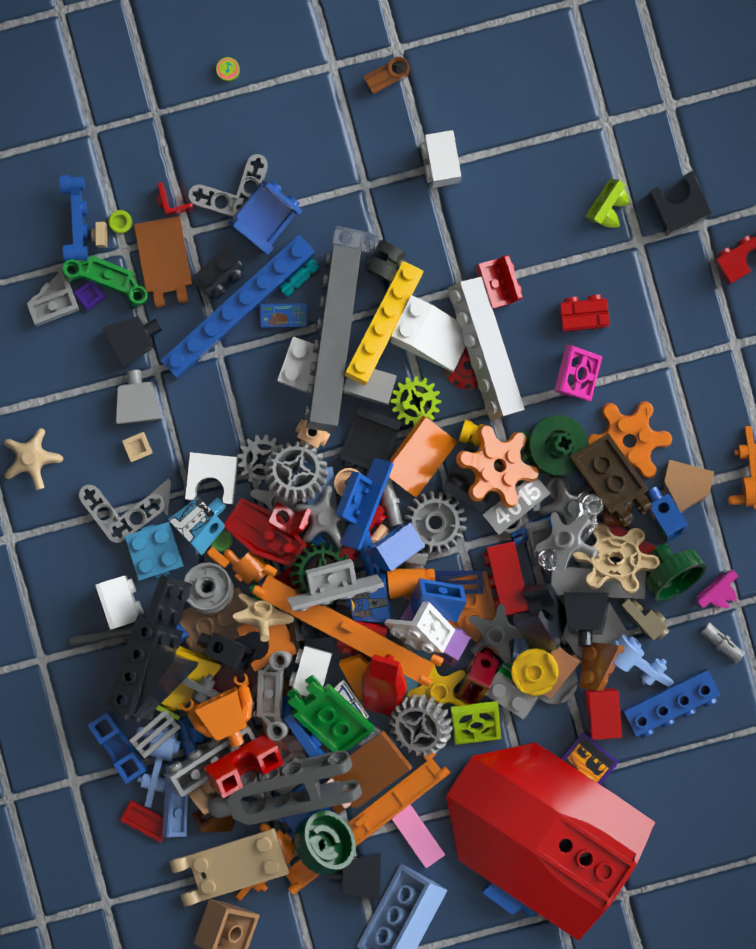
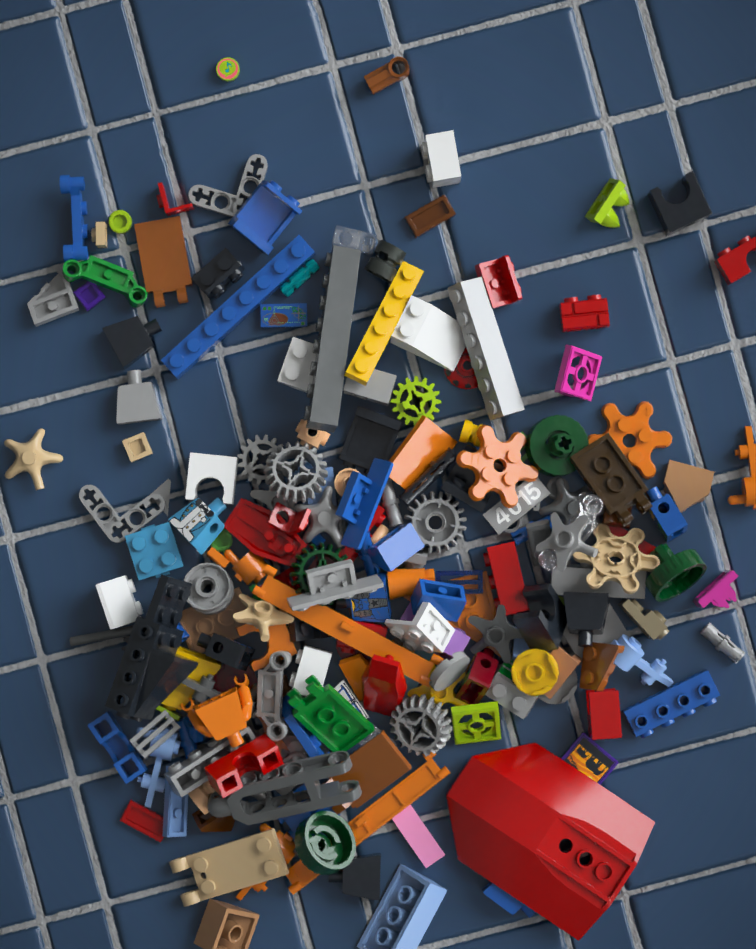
(430, 216): none -> reddish brown tile
(448, 457): none -> black pin
(449, 671): none -> light grey tile

